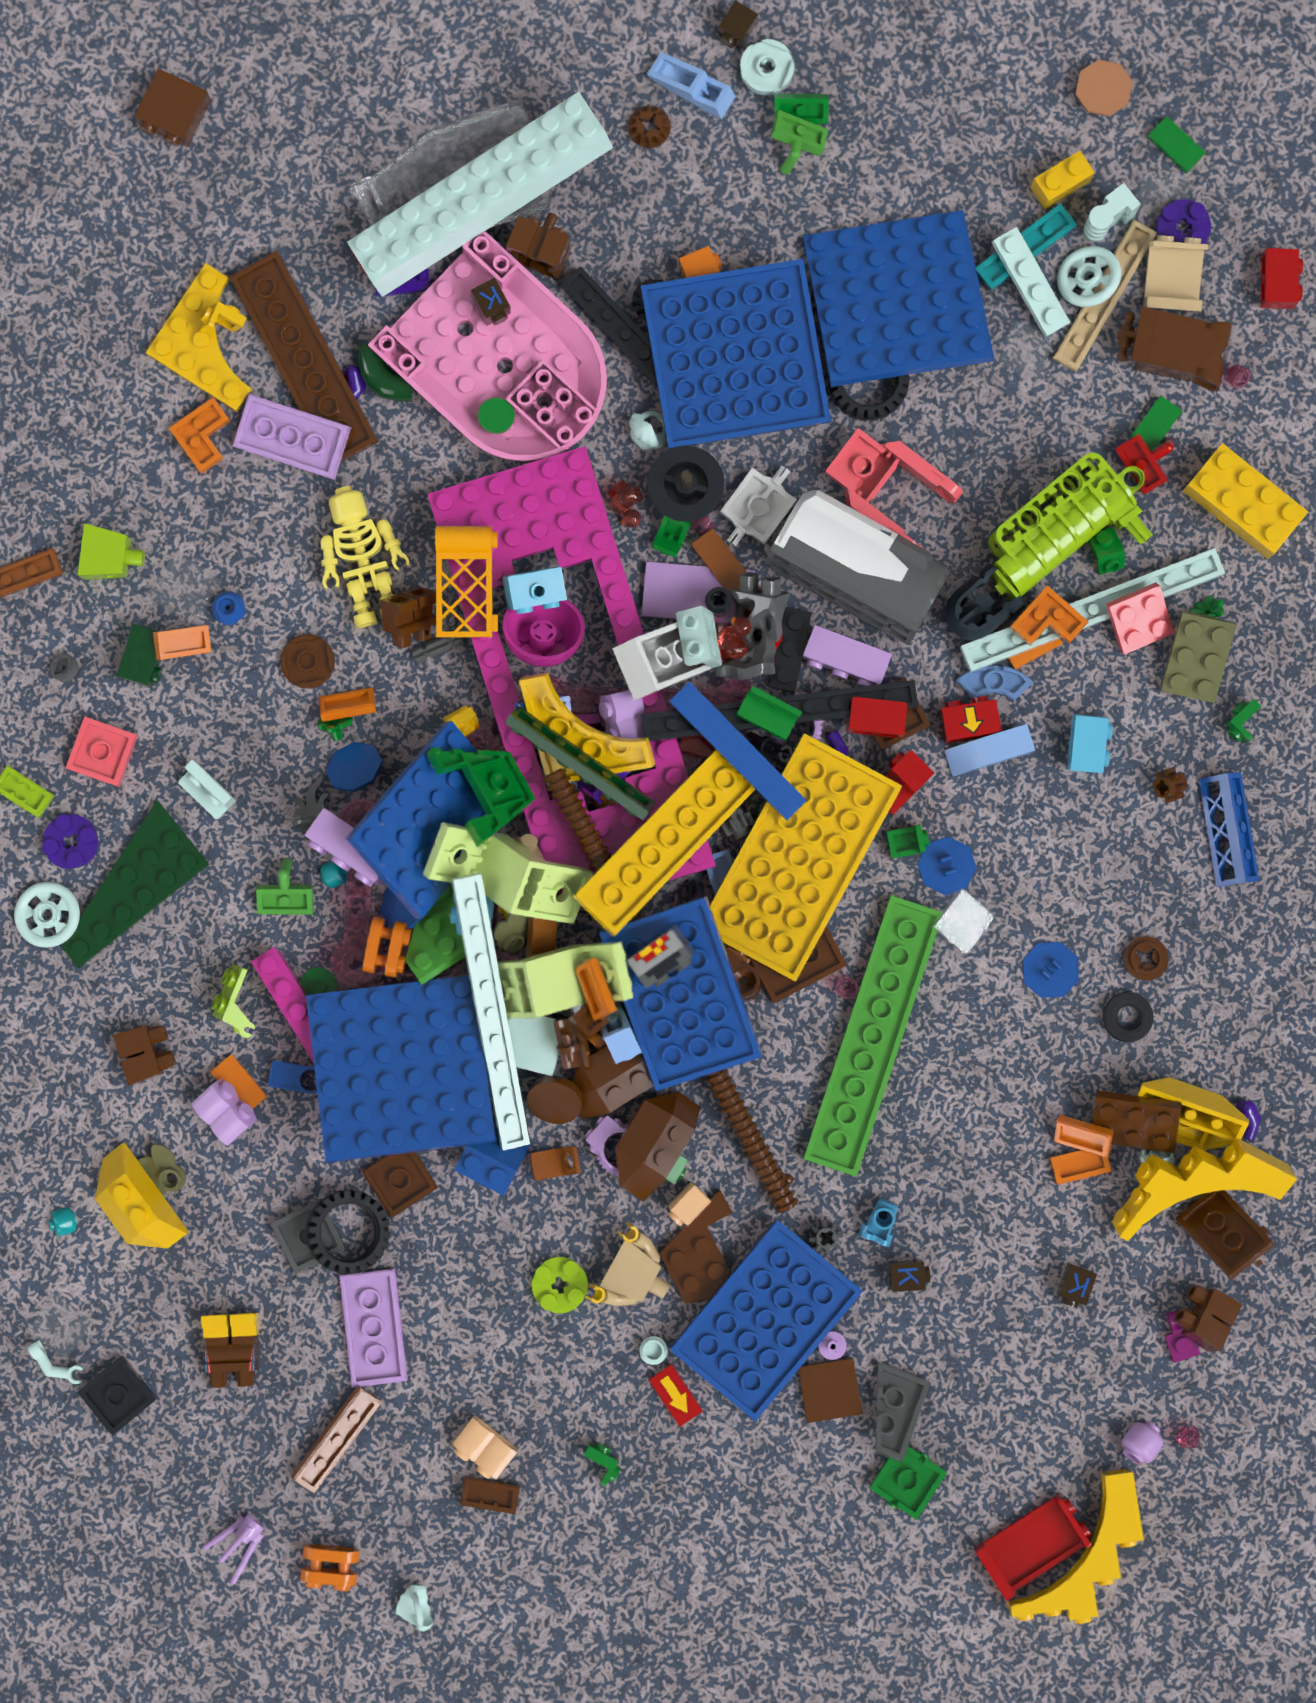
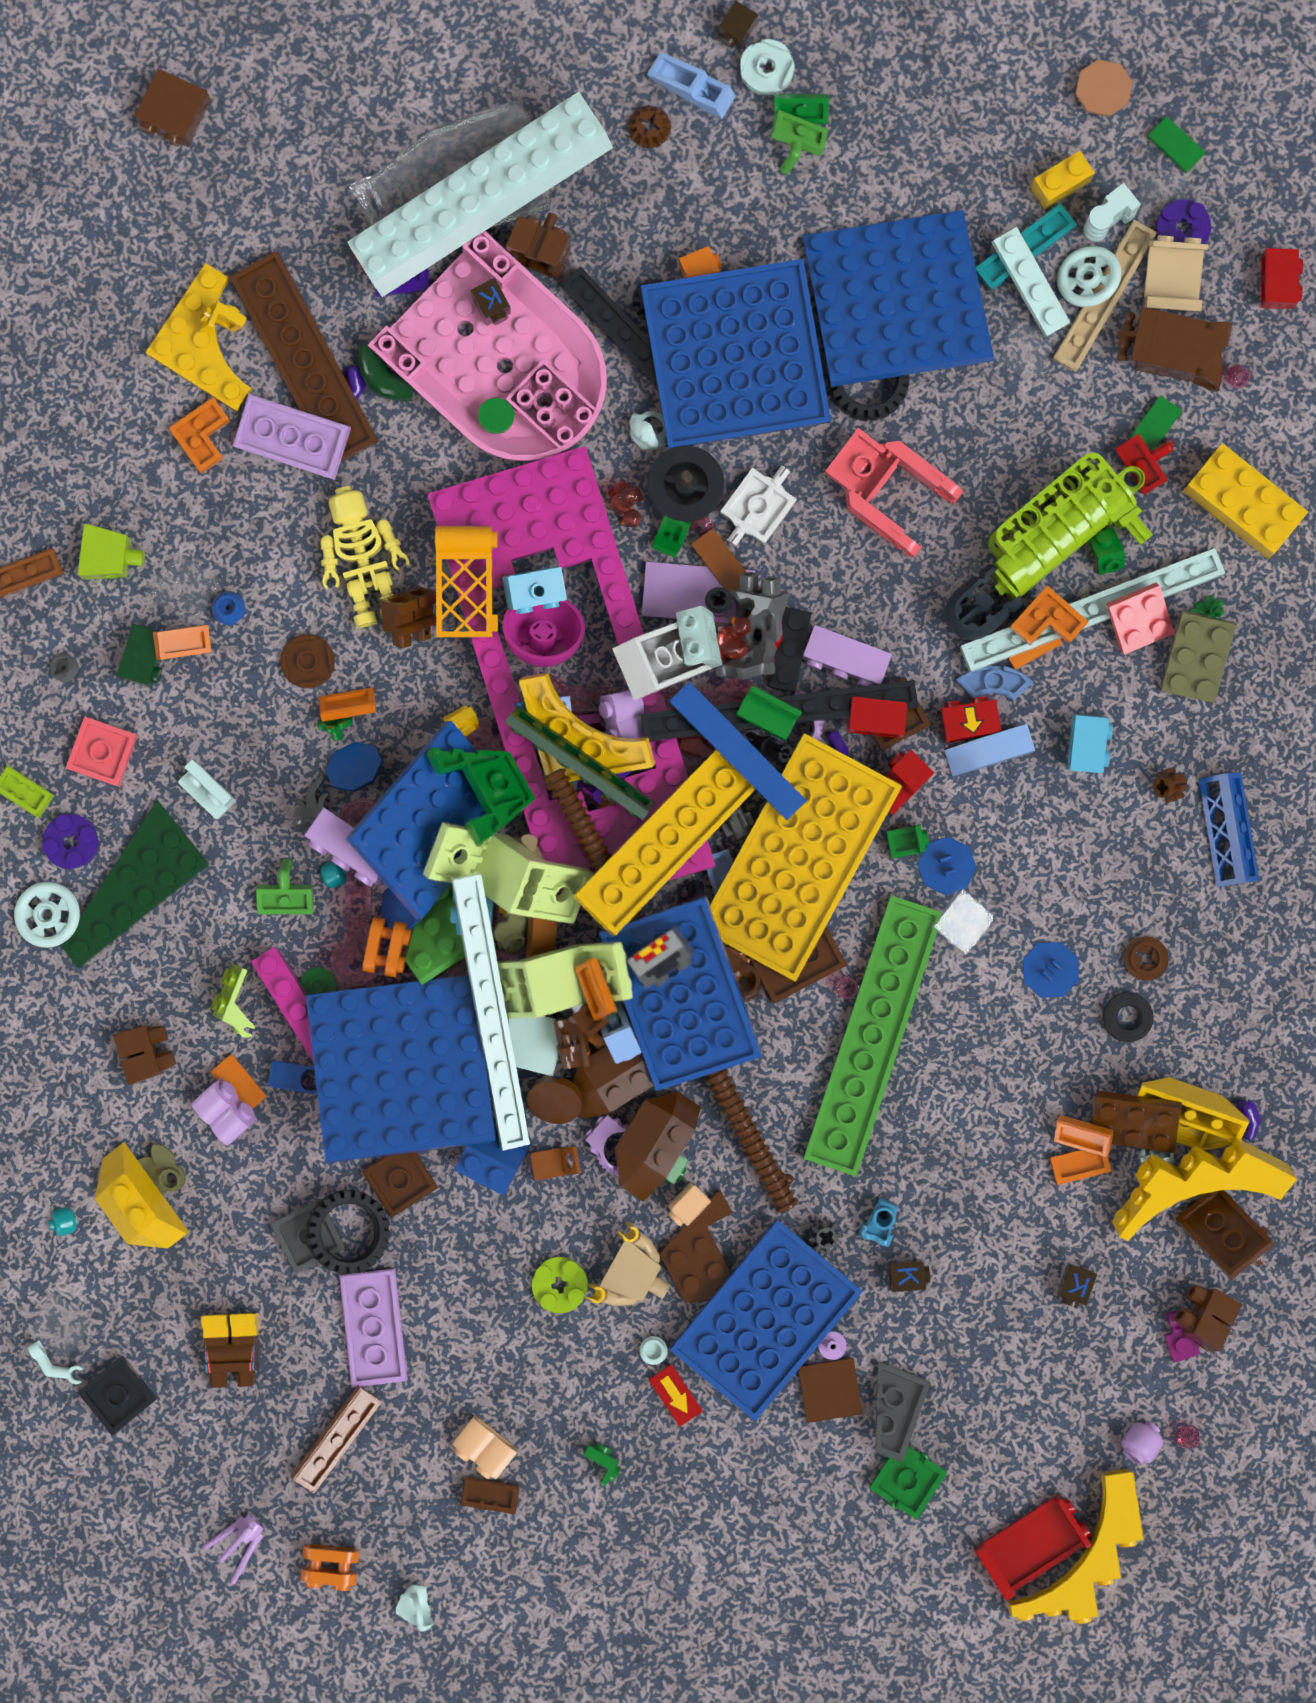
(435, 648): dark grey axle -> none
(857, 565): piece -> none
(1242, 713): green bracket -> none

